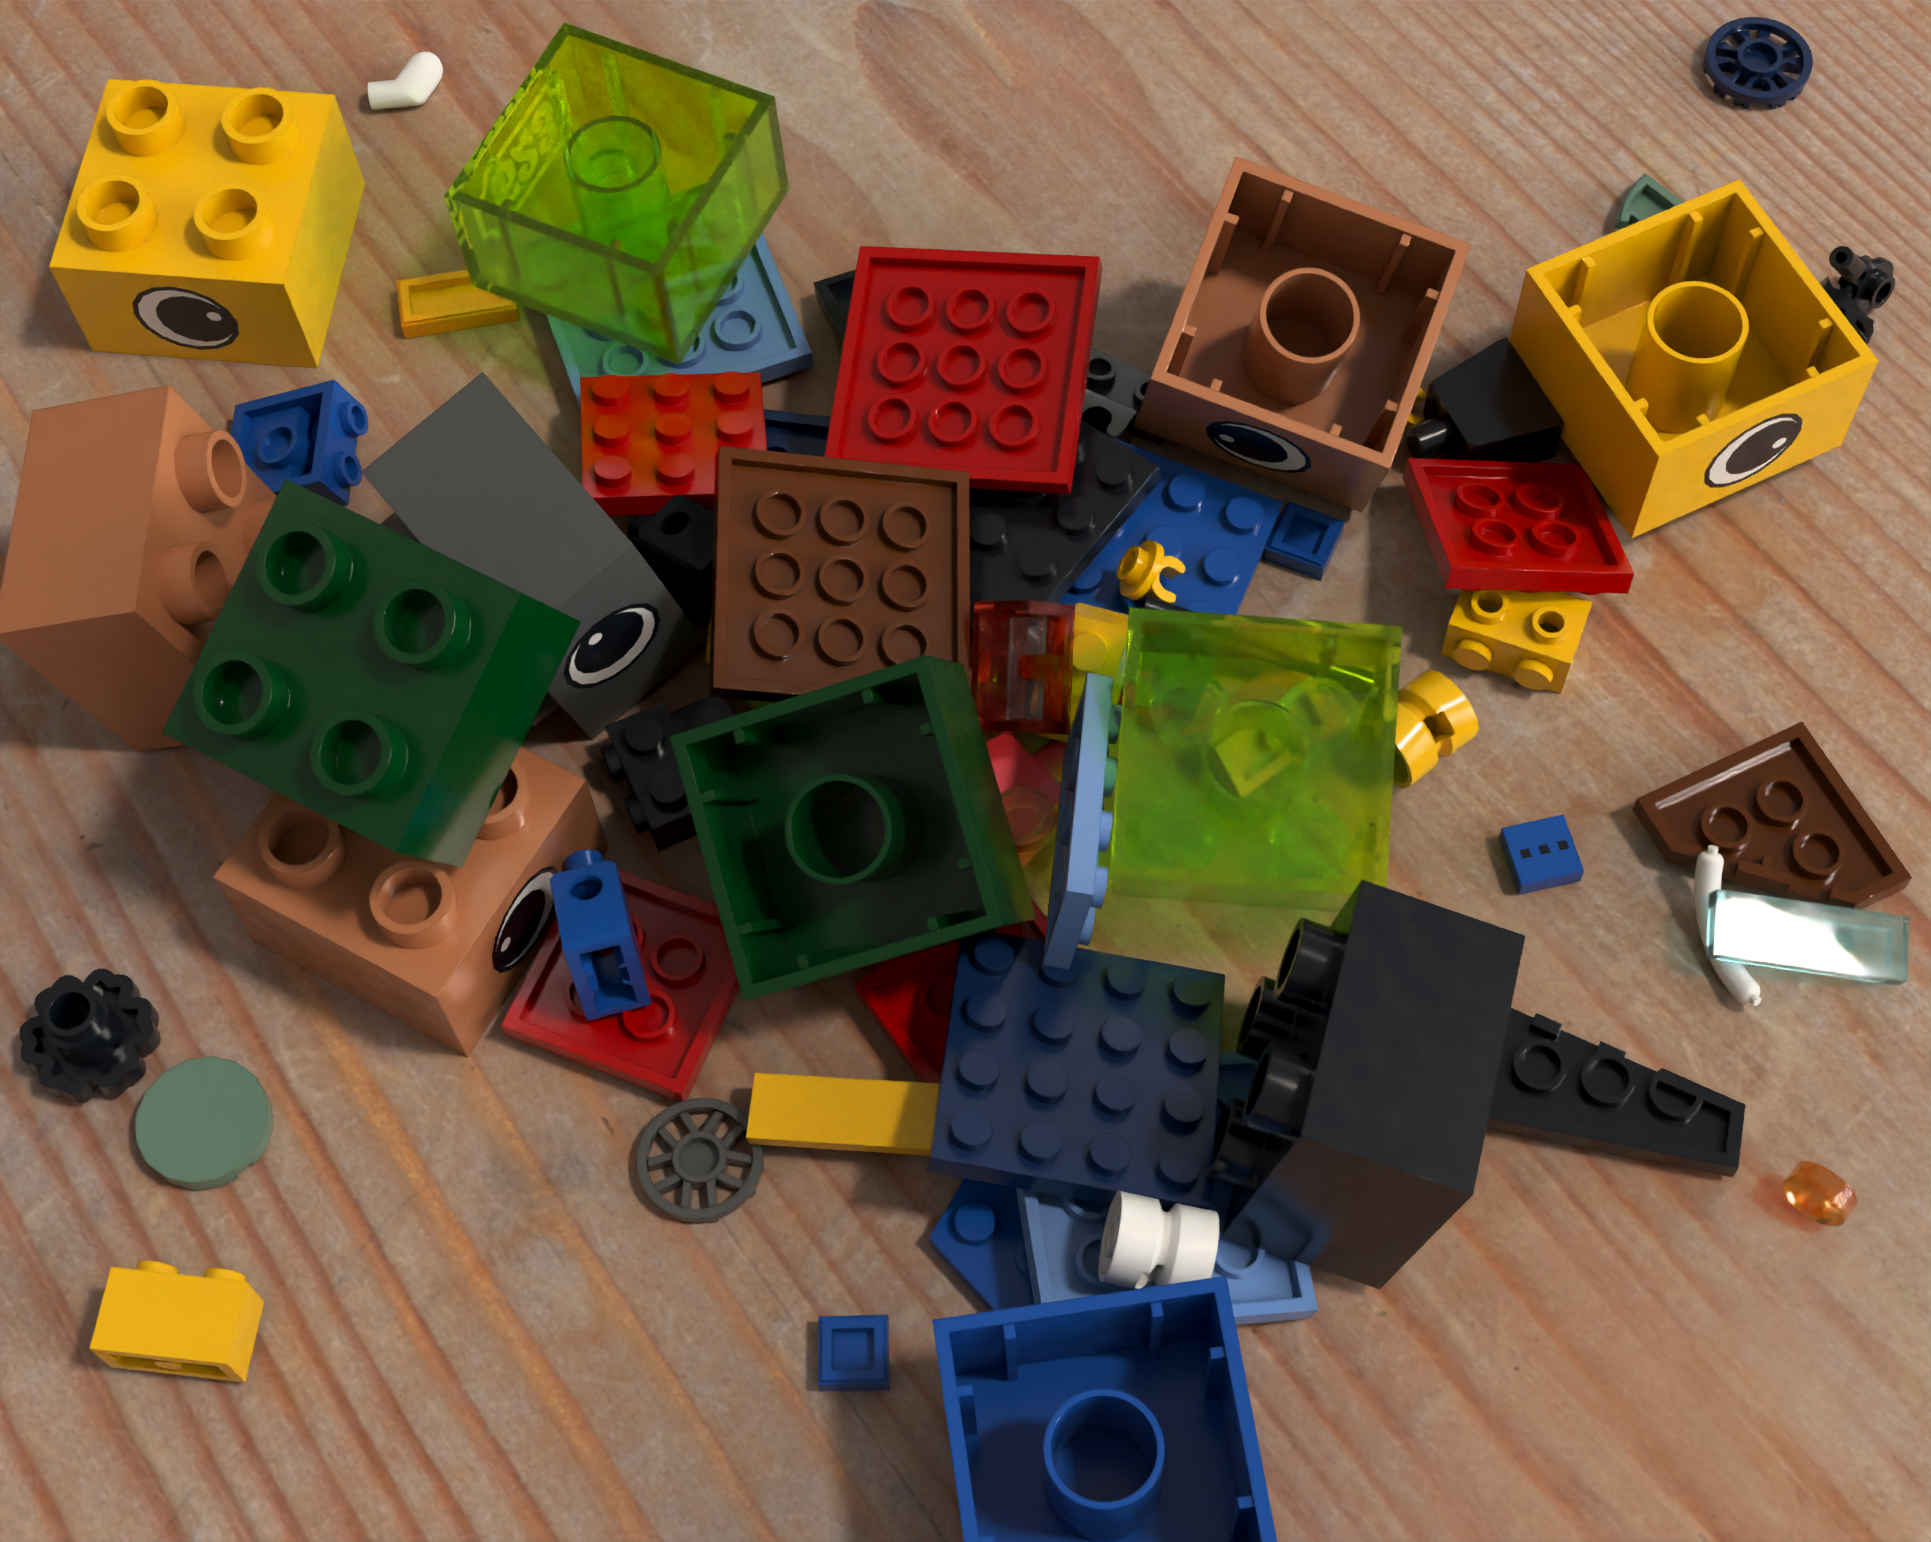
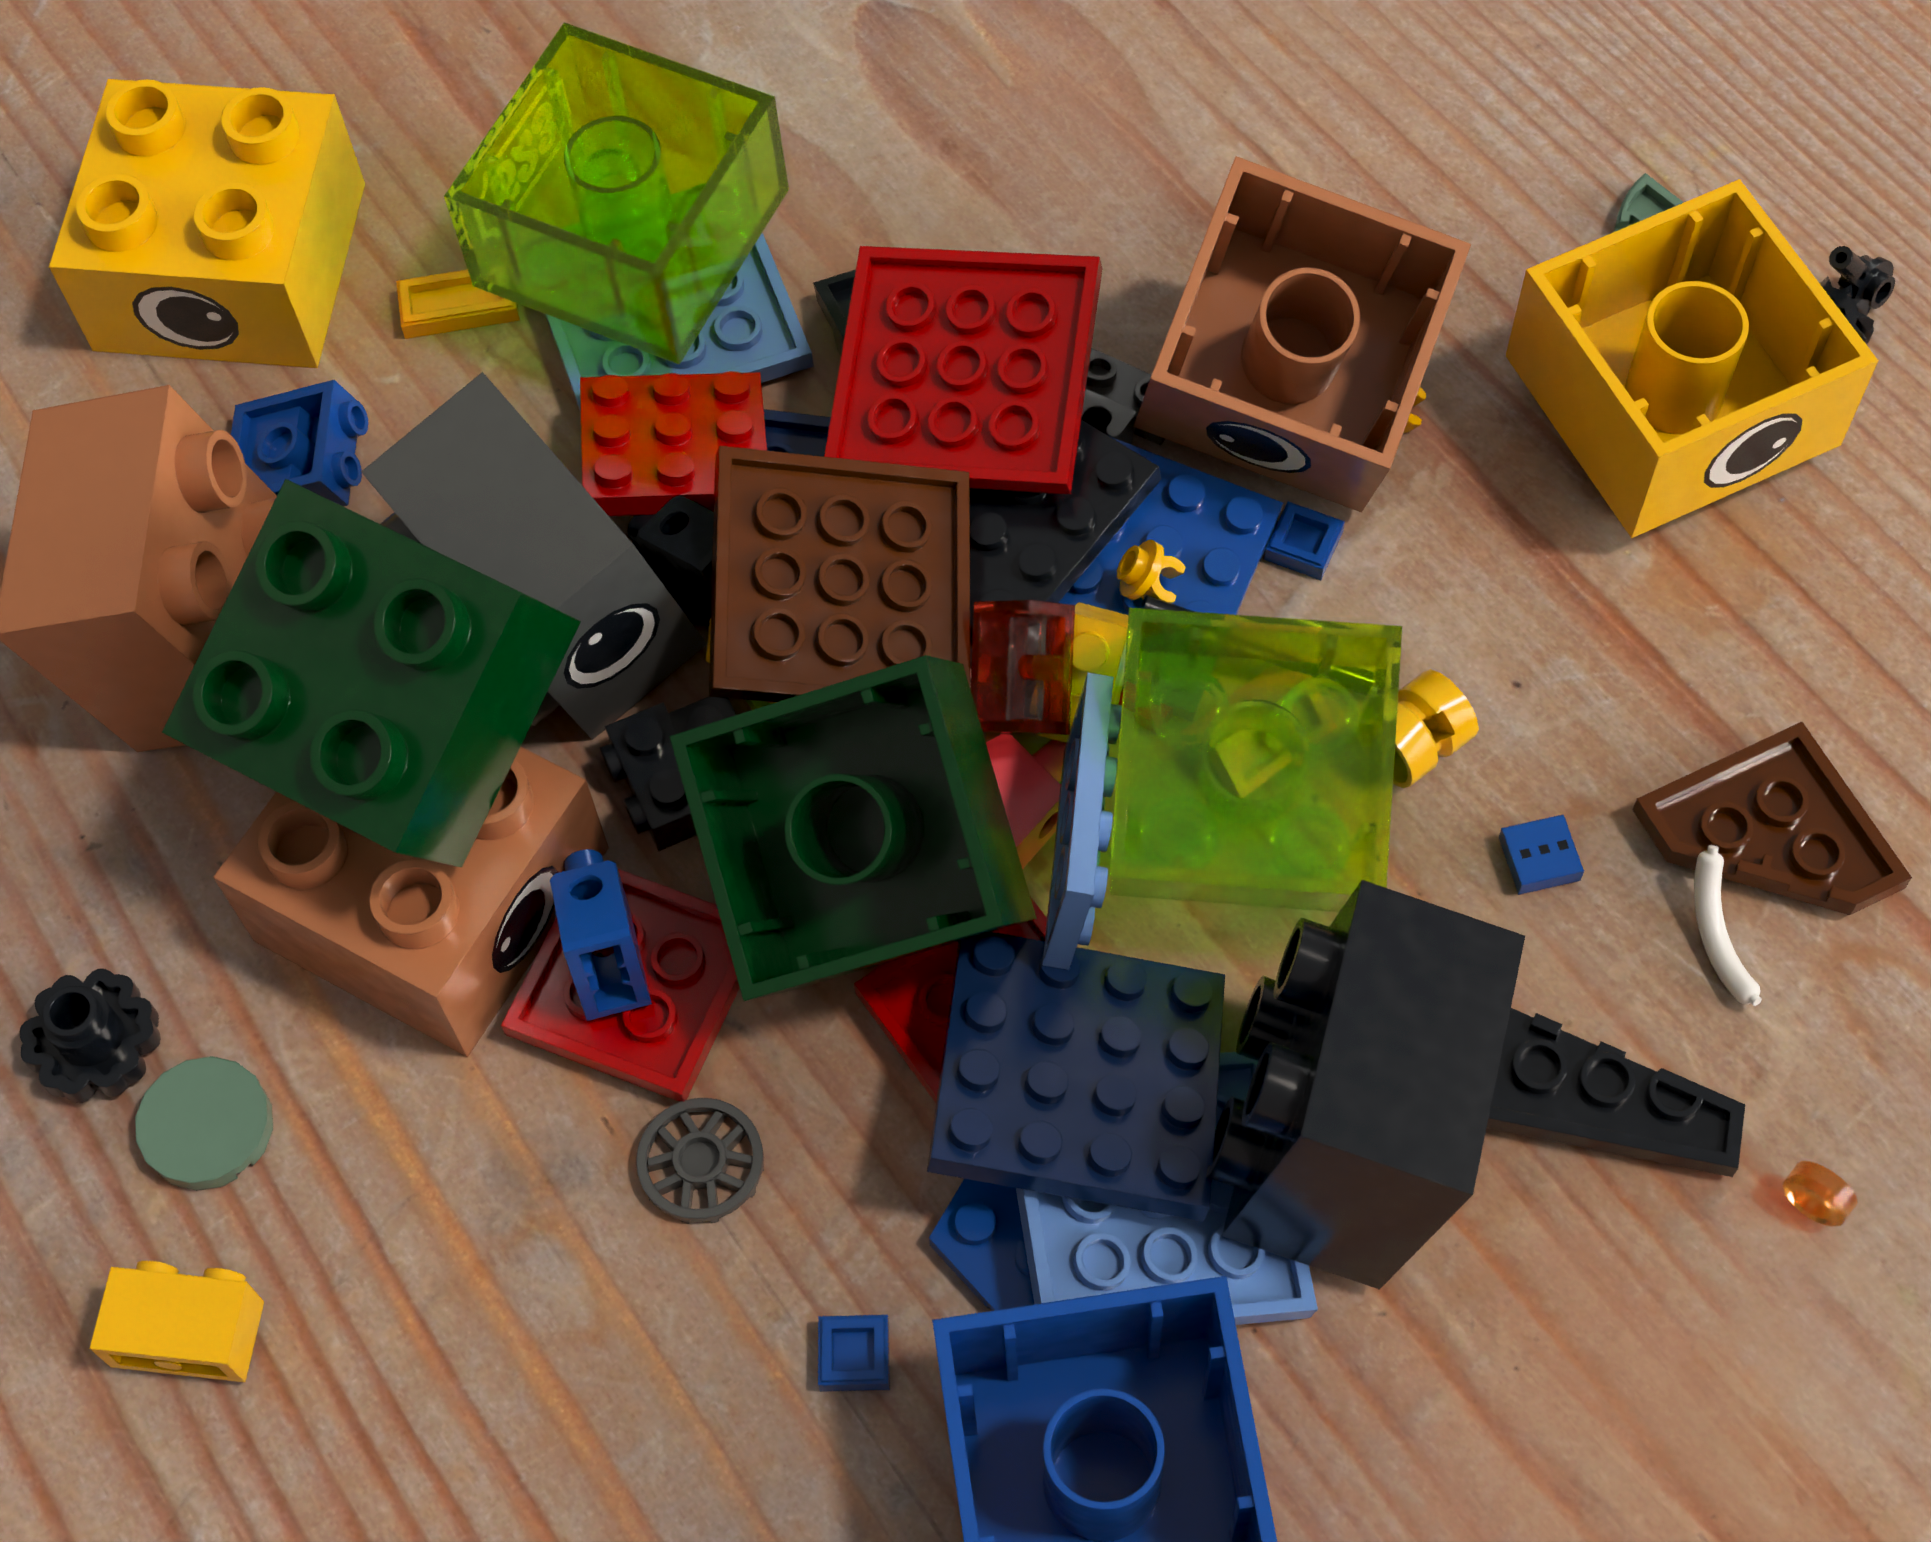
(411, 86): white arm -> none
(842, 1113): yellow tile -> none
(1029, 817): clear orange tile -> none
(1156, 1245): white wheel -> none
(1487, 412): black torso -> none
(1516, 526): red plate -> none
(1517, 634): yellow brick -> none
(1758, 62): dark blue wheel -> none
(1807, 937): clear light blue tile -> none

